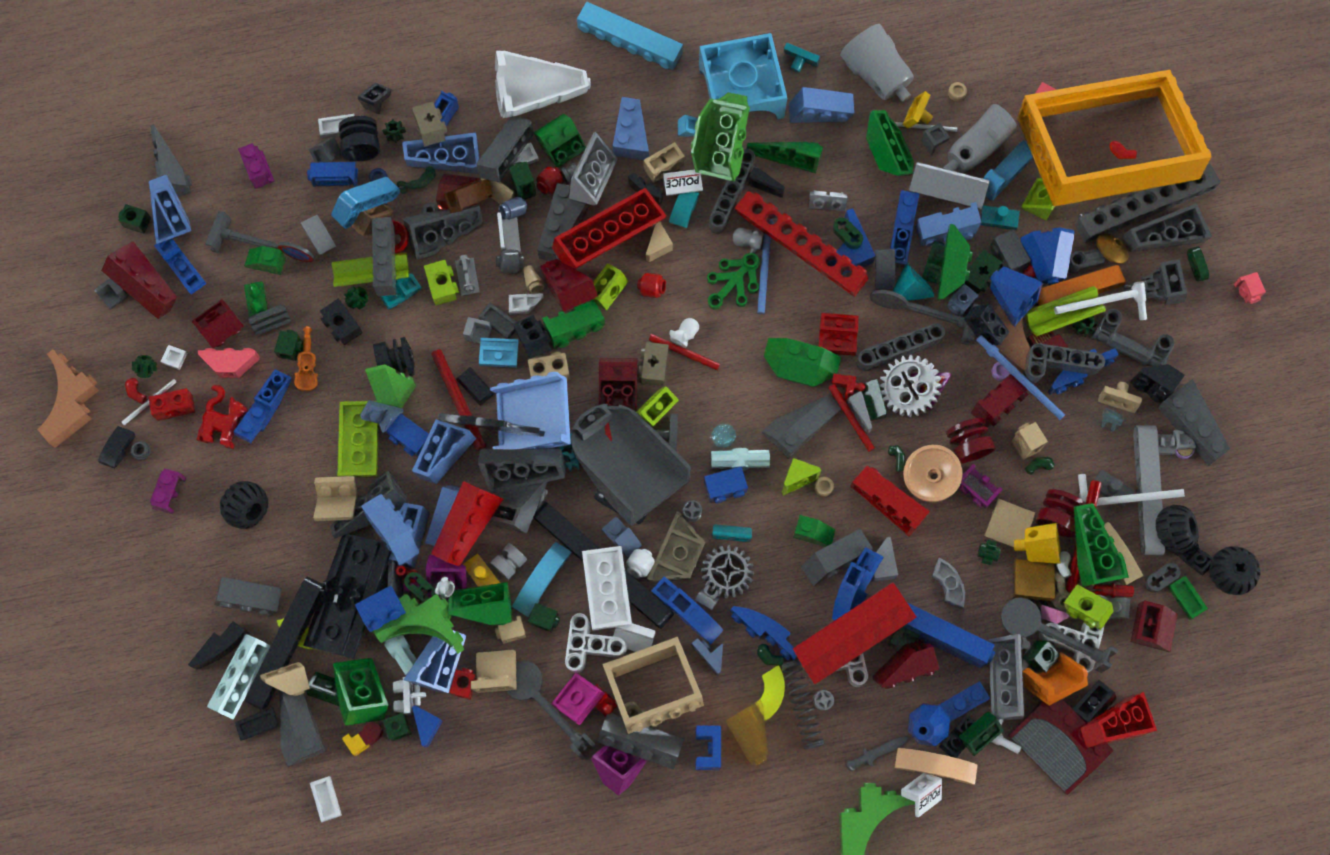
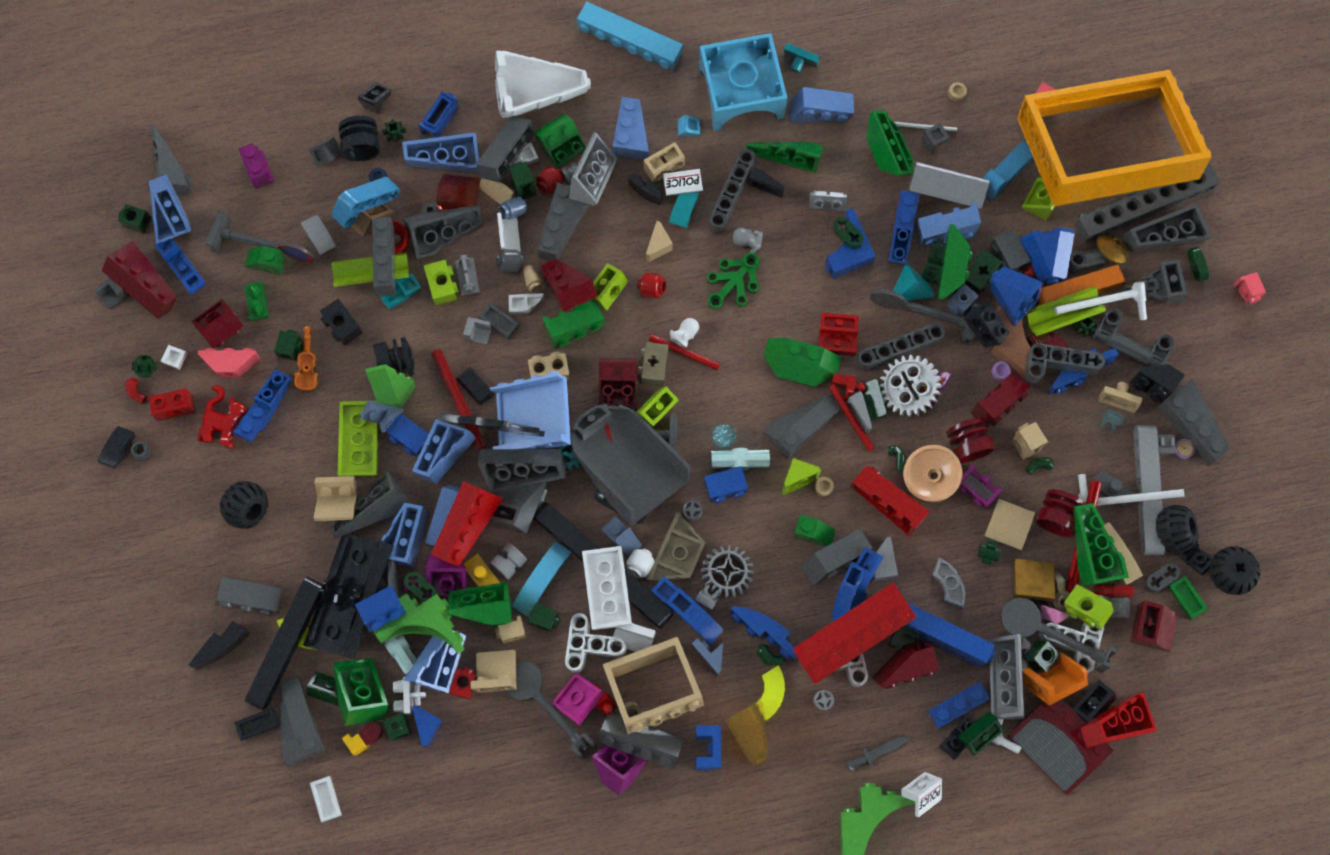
(69, 408): nougat arch -> none
(146, 404): white axle -> none
(165, 490): magenta window -> none
(239, 676): light aqua brick -> none
(271, 322): dark grey tile -> none
(289, 679): tan slope -> none
(329, 126): white tile -> none
(333, 174): blue window -> none
(356, 297): dark green gear -> none
(391, 528): medium blue wedge -> none
(402, 572): red arm -> none
(422, 182): clear green arm -> none
(429, 123): dark tan brick -> none
(445, 588): white plate -> none
(468, 195): reddish brown window -> none
(498, 352): medium azure plate -> none
(532, 336): black brick -> none
(607, 229): red slope -> none
(720, 137): bright green slope -> none
(732, 533): teal slope -> none
(764, 272): medium blue bar -> none
(818, 742): dark grey piece -> none
(850, 284): red brick -> none
(877, 62): light grey torso -> none
(885, 268): dark grey slope -> none
(917, 111): yellow tile -> none
(929, 724): blue cone -> none
(936, 765): light nougat slope -> none
(981, 140): light grey torso -> none
(993, 351): medium blue bar -> none
(999, 217): teal tile -> none
(1040, 544): yellow torso -> none
(1063, 566): white arm -> none
(1121, 152): red arm -> none
(1183, 441): light grey tile -> none

